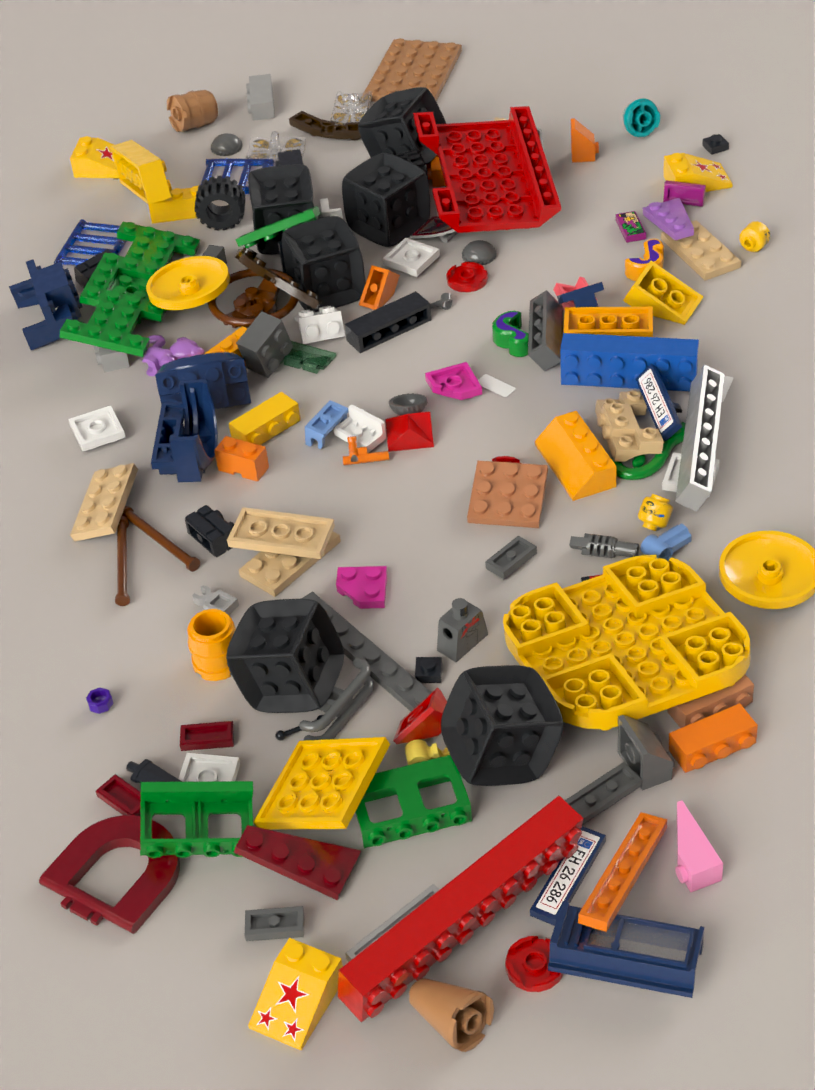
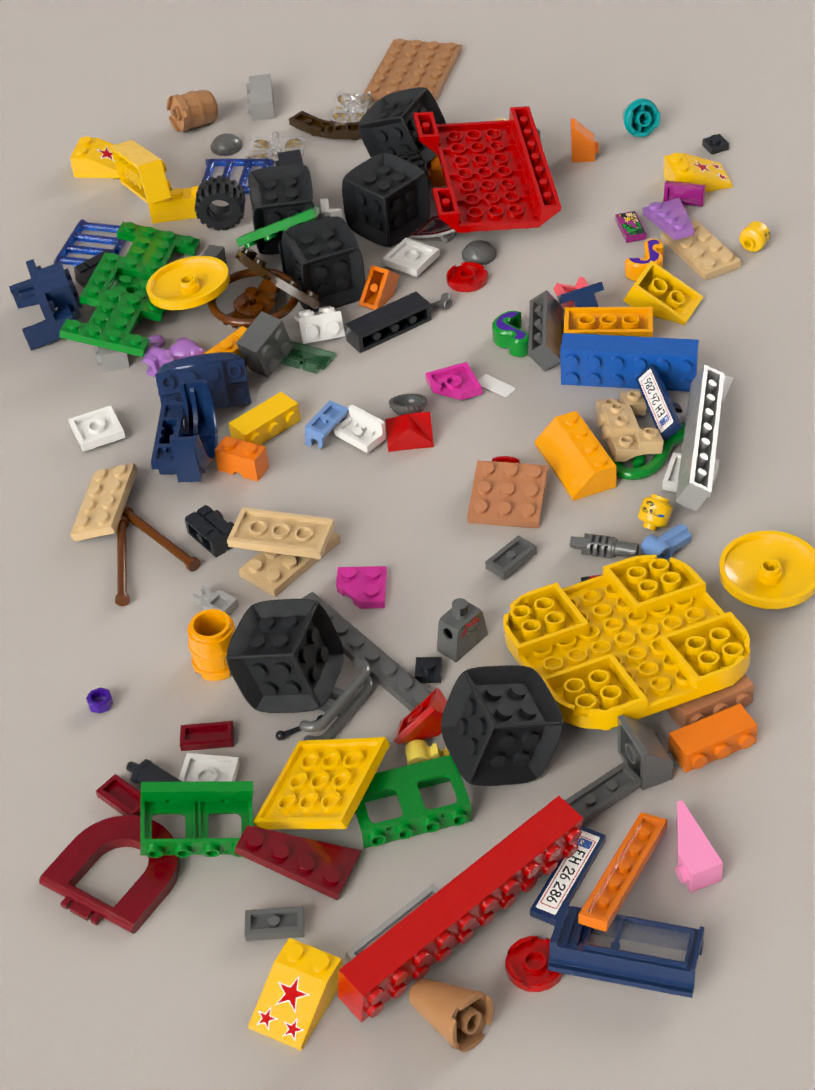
(361, 453): orange hose -> none

